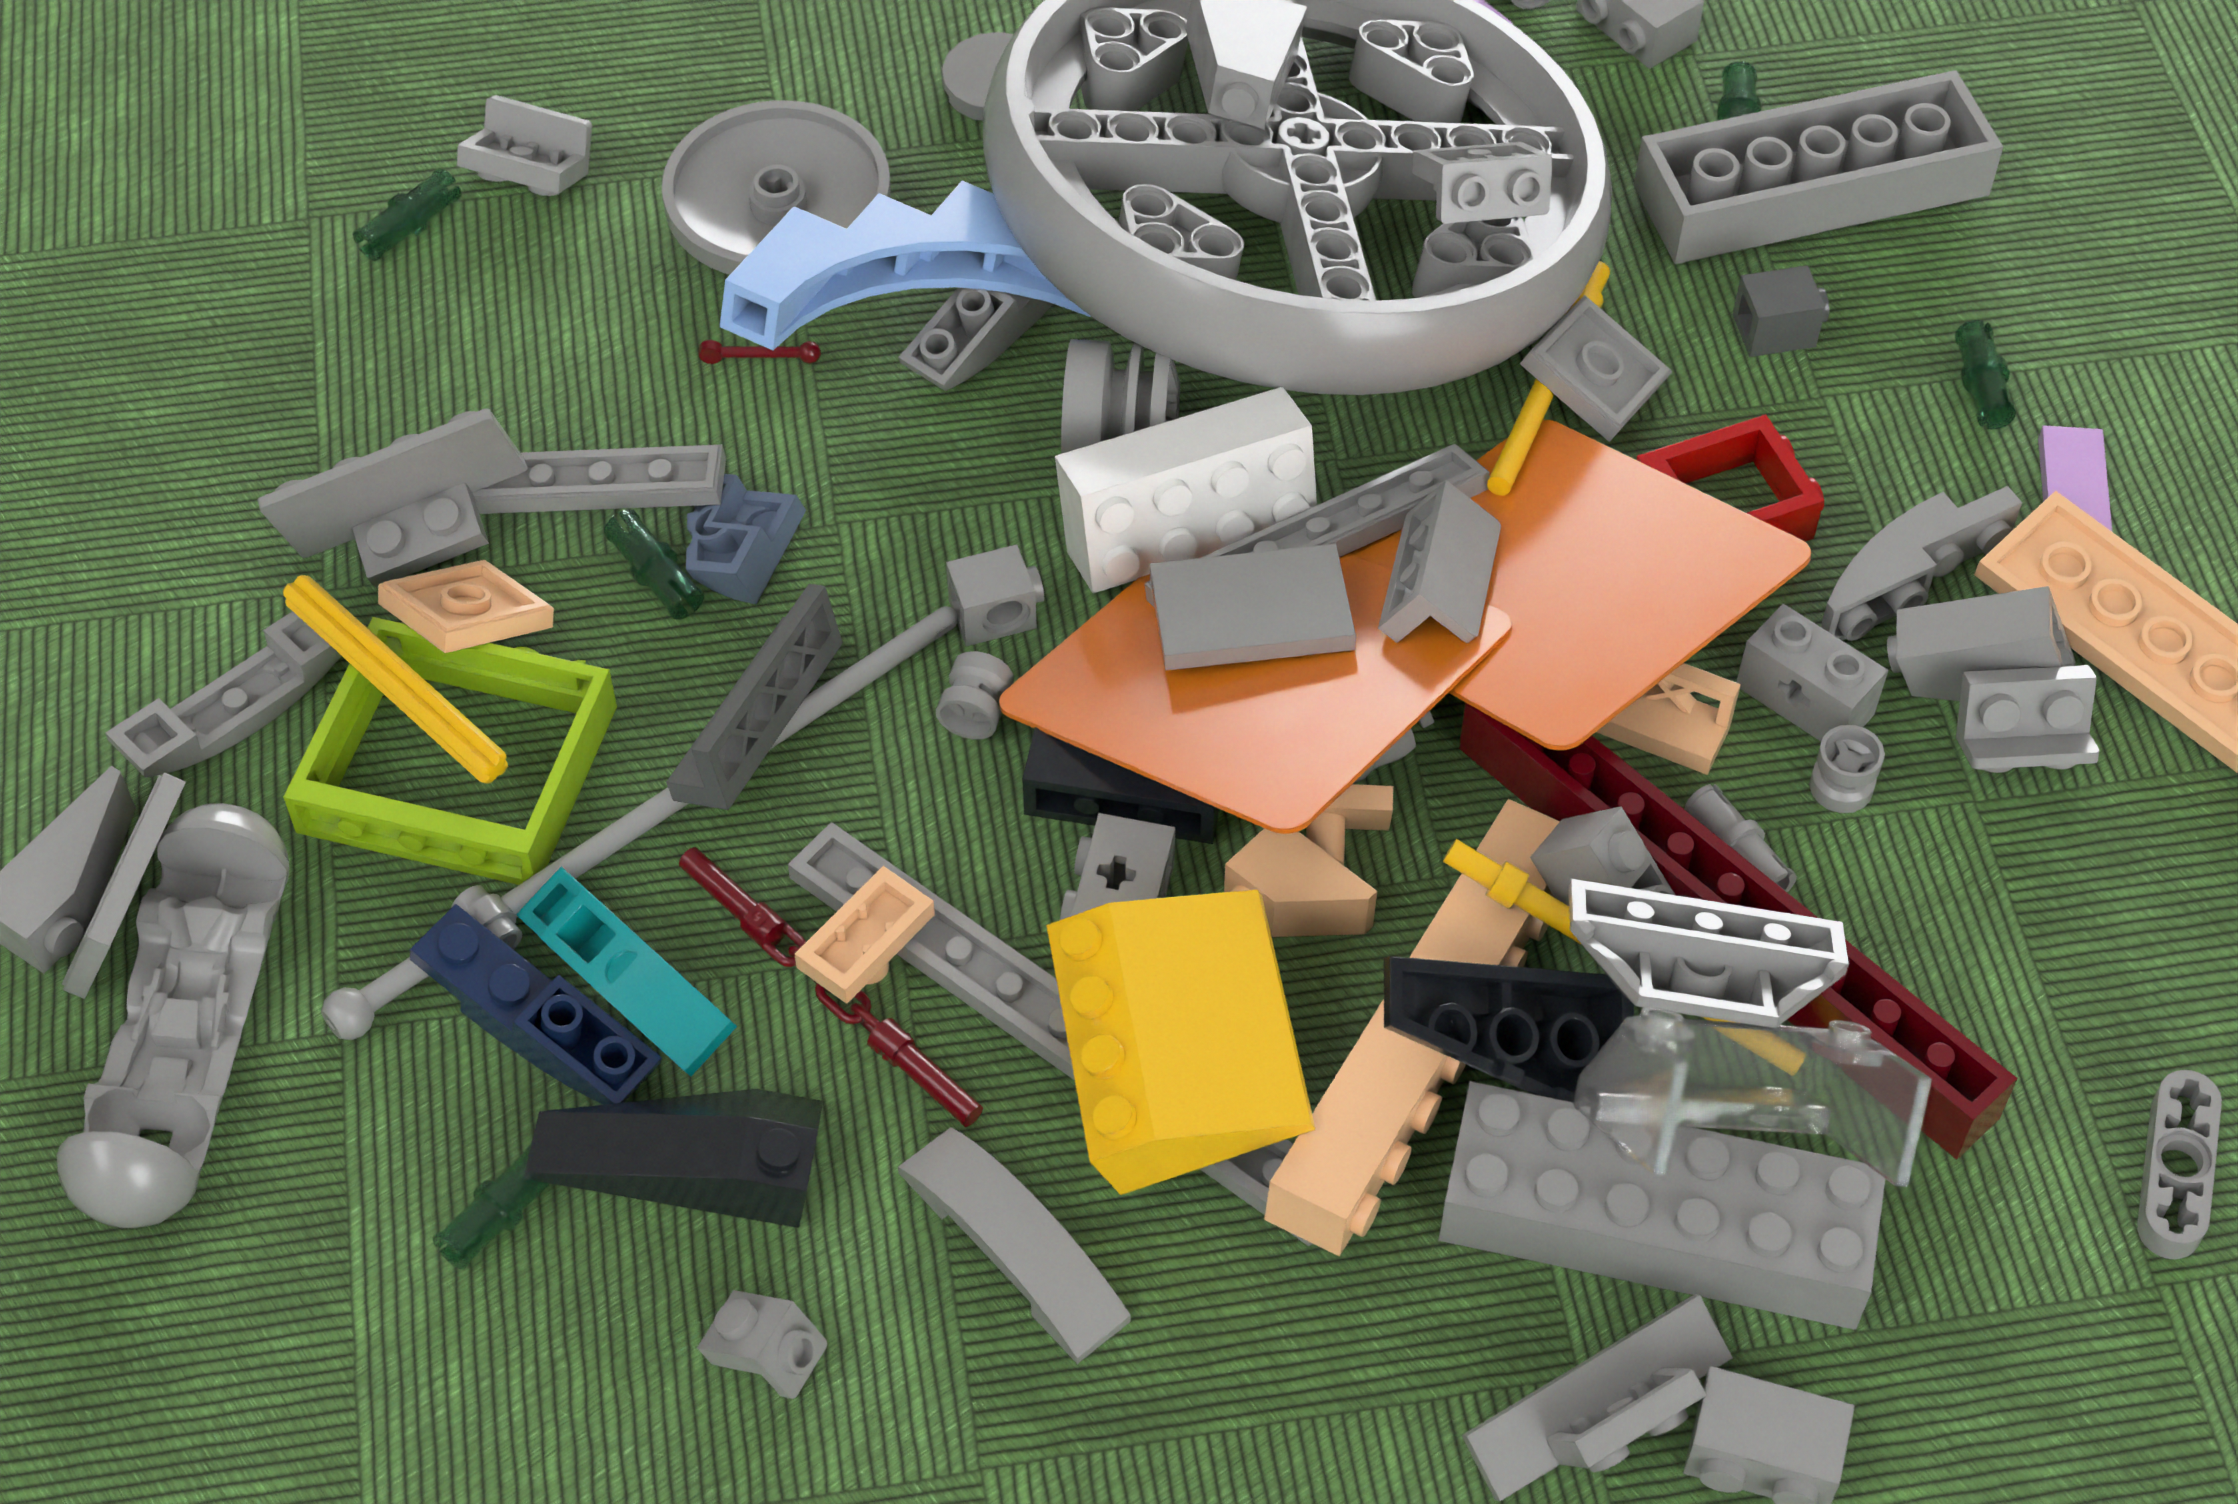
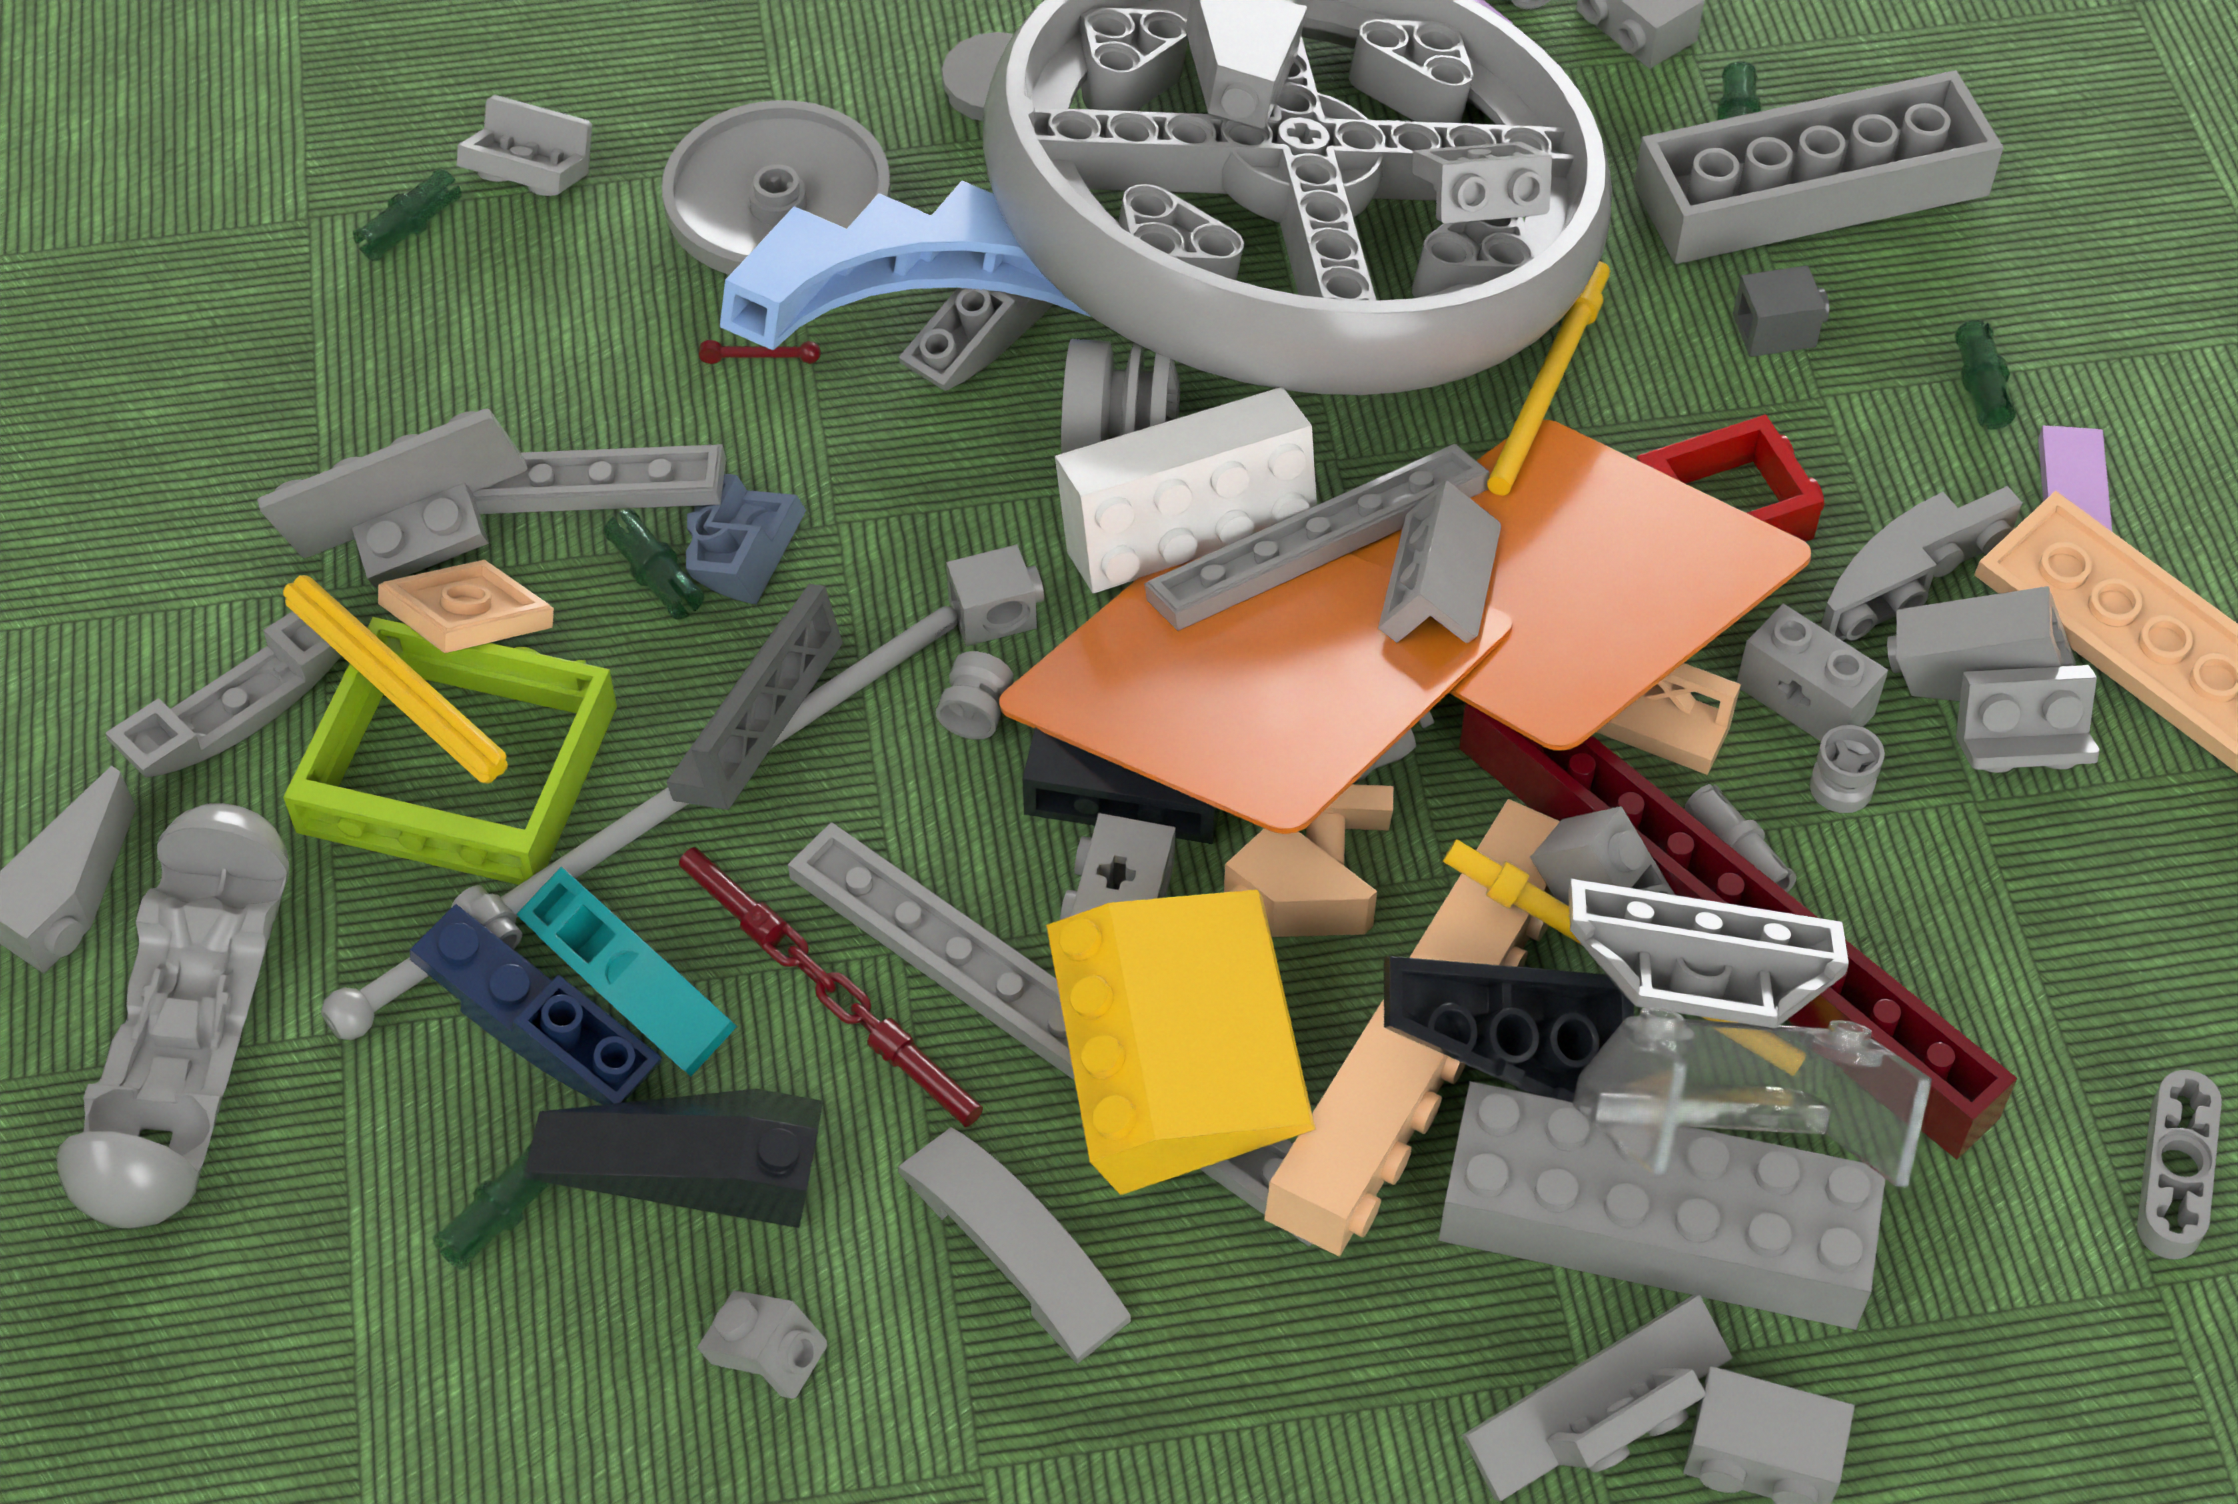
(122, 885): light grey tile -> none
(865, 935): light nougat tile -> none
(1251, 607): light grey tile -> none
(1596, 368): light grey tile -> none

